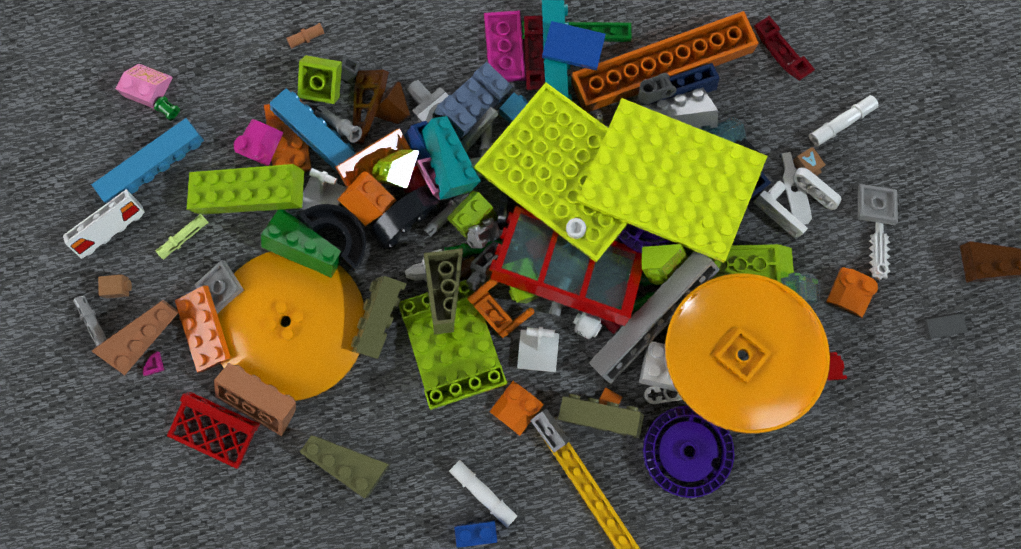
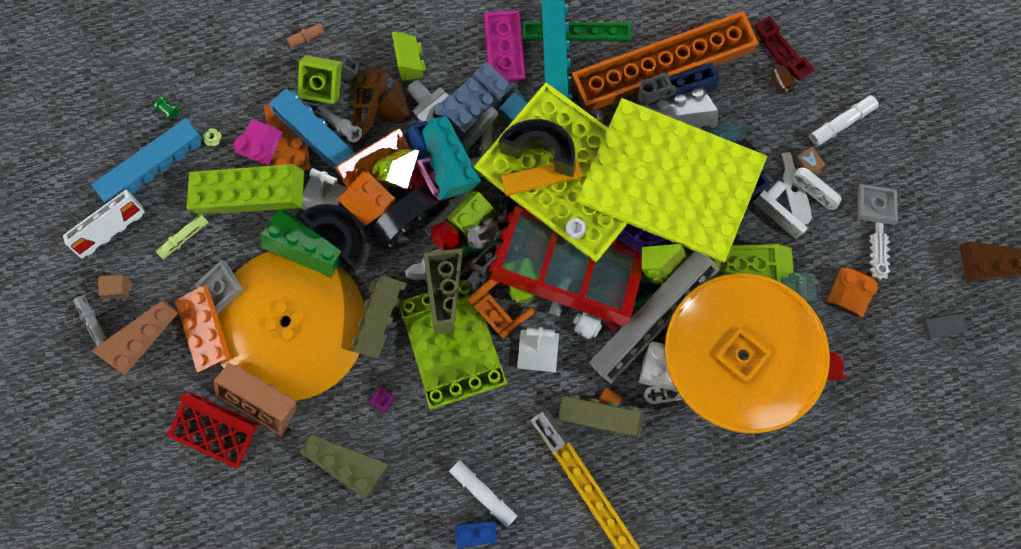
(143, 84): bright pink slope -> none
(153, 364): dark pink tile -> none
(212, 142): none -> yellowish green plate
(382, 399): none -> magenta tile
(408, 56): none -> lime slope
(445, 236): none -> red brick
(516, 407): orange slope -> none
(533, 52): dark red slope -> none
(536, 178): none -> light orange tile
(542, 135): none -> black brick
(573, 45): blue tile -> none
(680, 466): dark purple piece -> none
(783, 80): none -> reddish brown brick

